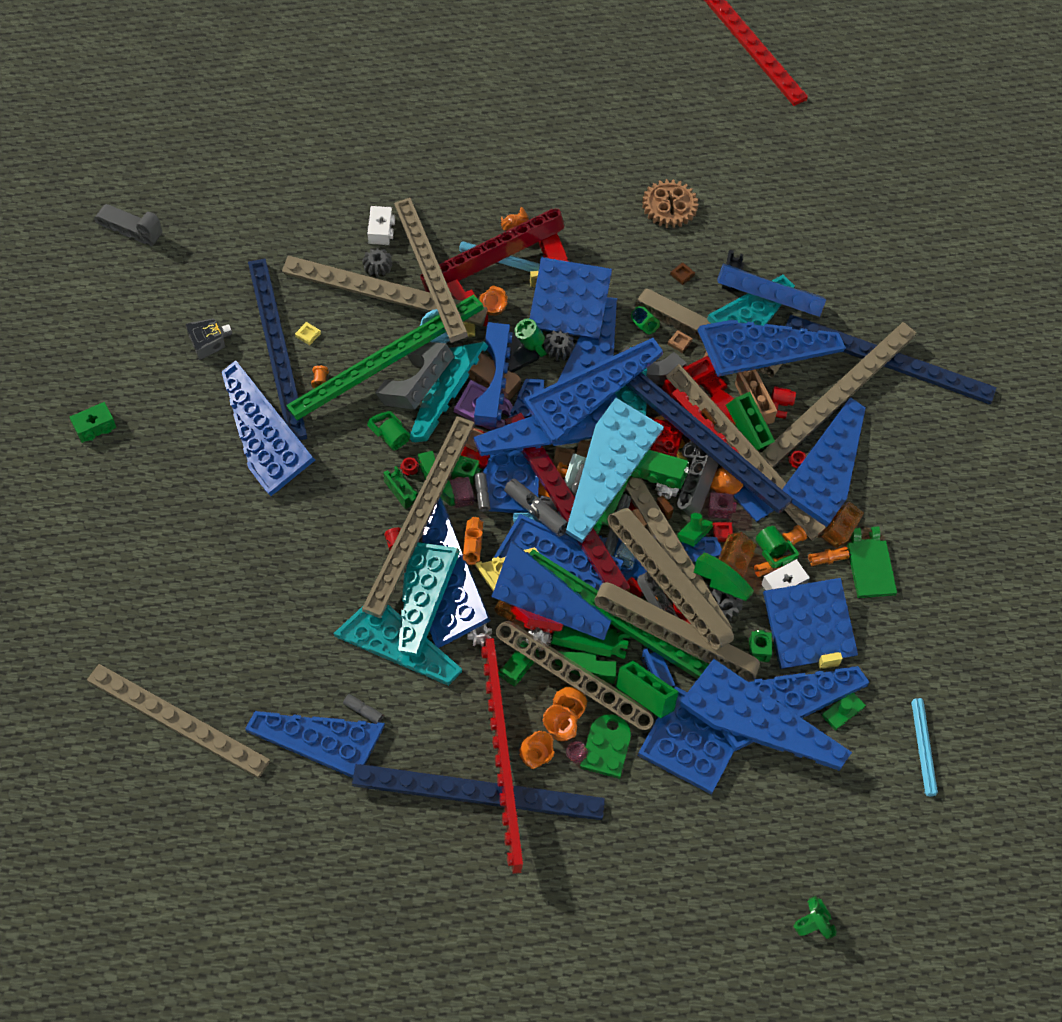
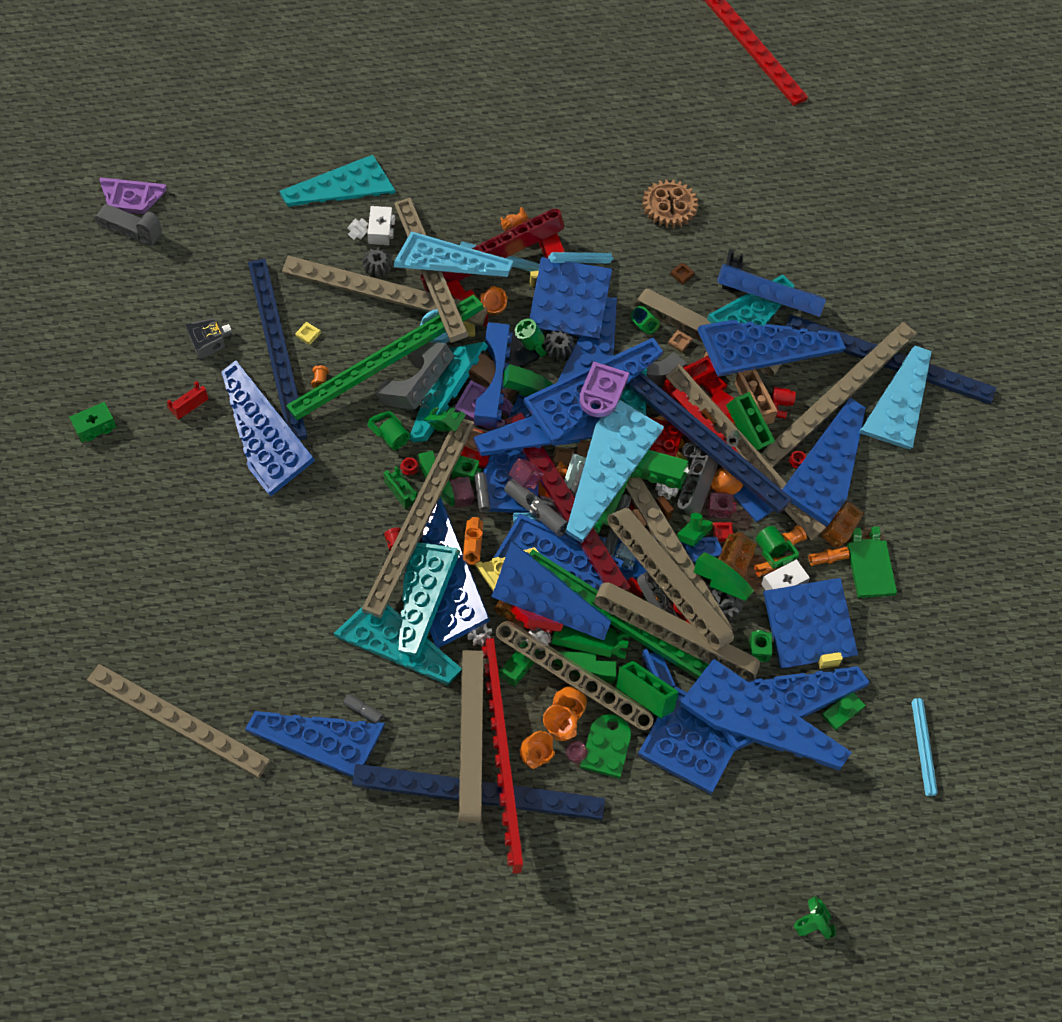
(131, 195): none -> medium lavender wing
(188, 401): none -> red hinge
(346, 182): none -> teal wing
(357, 228): none -> white gear
(439, 255): none -> medium azure wing
(446, 420): none -> green hinge
(471, 737): none -> dark tan beam
(524, 380): none -> green slope
(526, 473): none -> clear pink brick
(577, 257): none -> medium azure axle
(602, 387): none -> medium lavender plate
(733, 442): none -> dark grey piece
(899, 407): none -> medium azure wing

